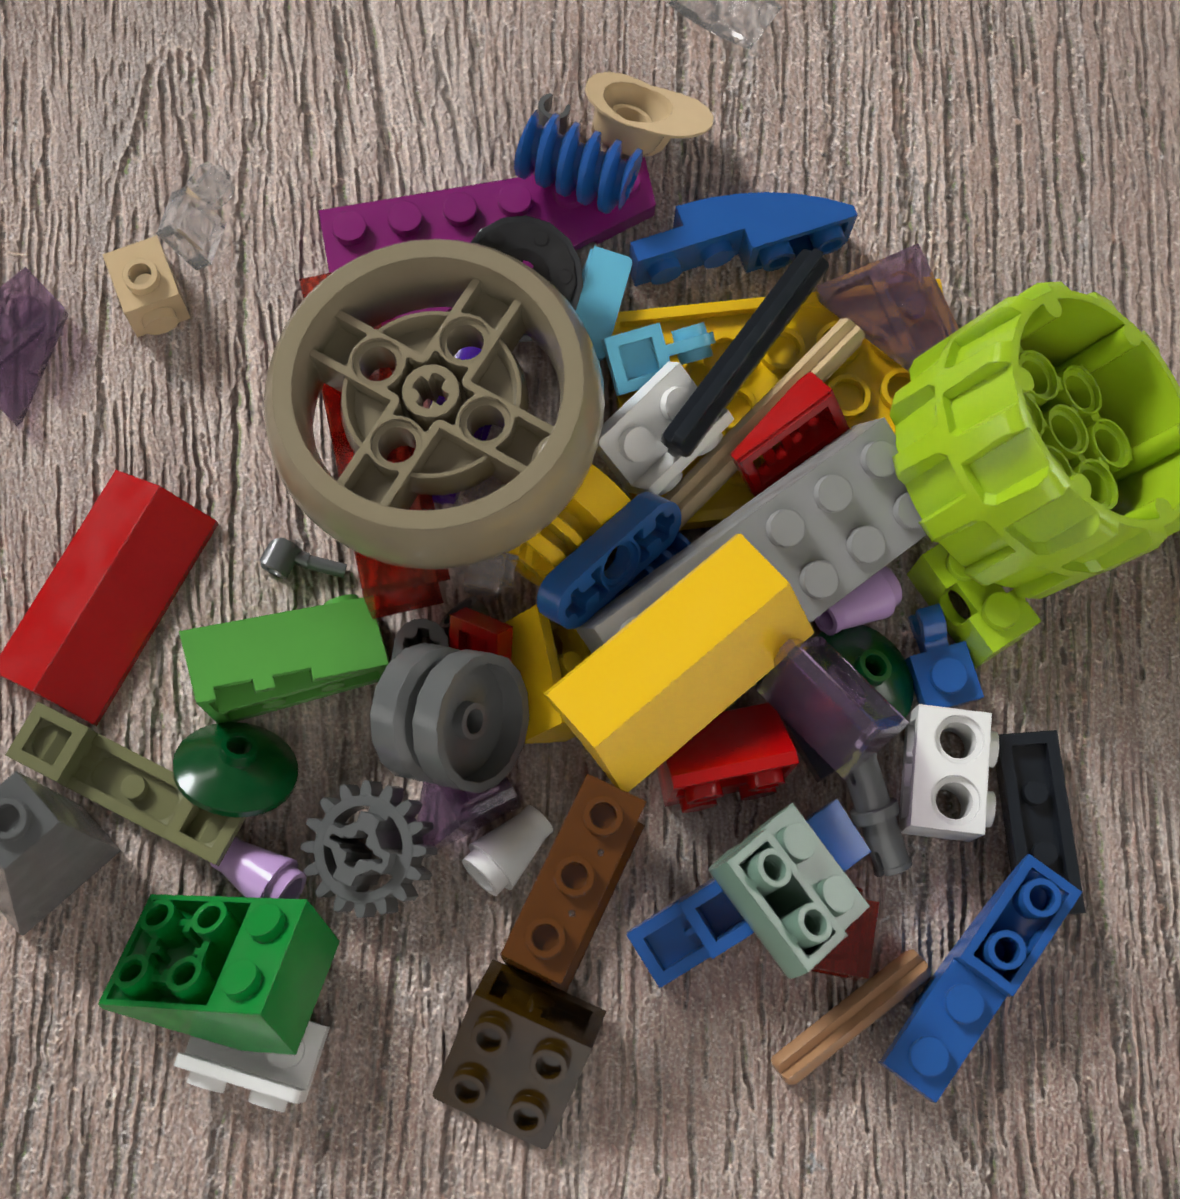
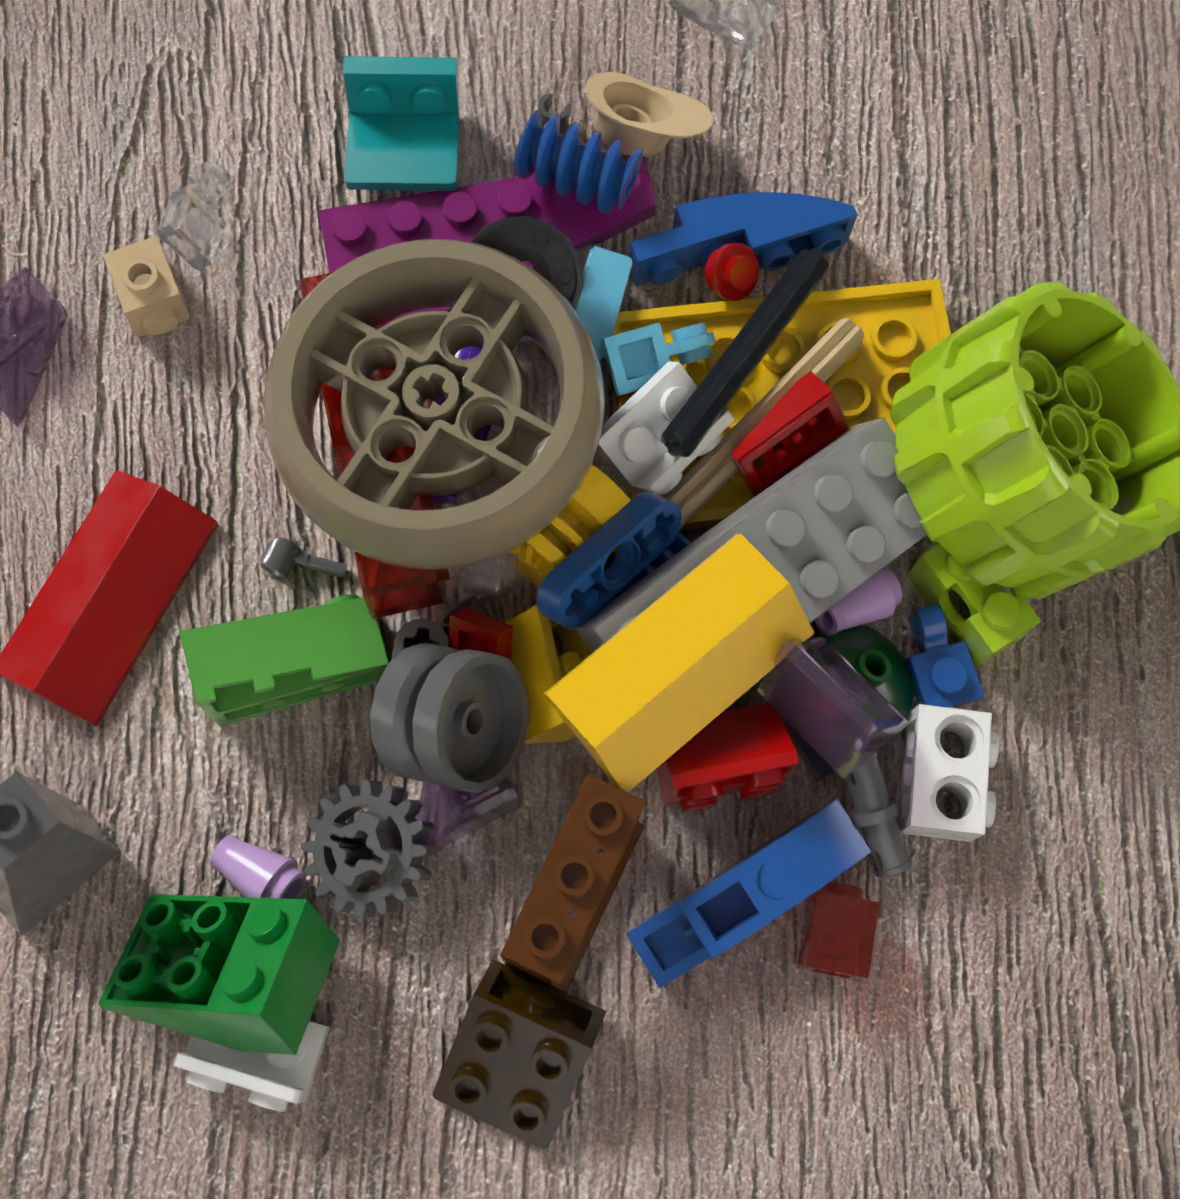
(120, 782): olive slope -> none
(235, 769): dark green dish -> none
(402, 123): none -> teal bracket
(505, 852): white cone -> none
(732, 271): none -> red plate
(789, 891): sand green brick -> none
(850, 1017): medium nougat axle -> none
(893, 304): wing -> none
(978, 976): blue slope -> none
(1037, 804): black plate -> none

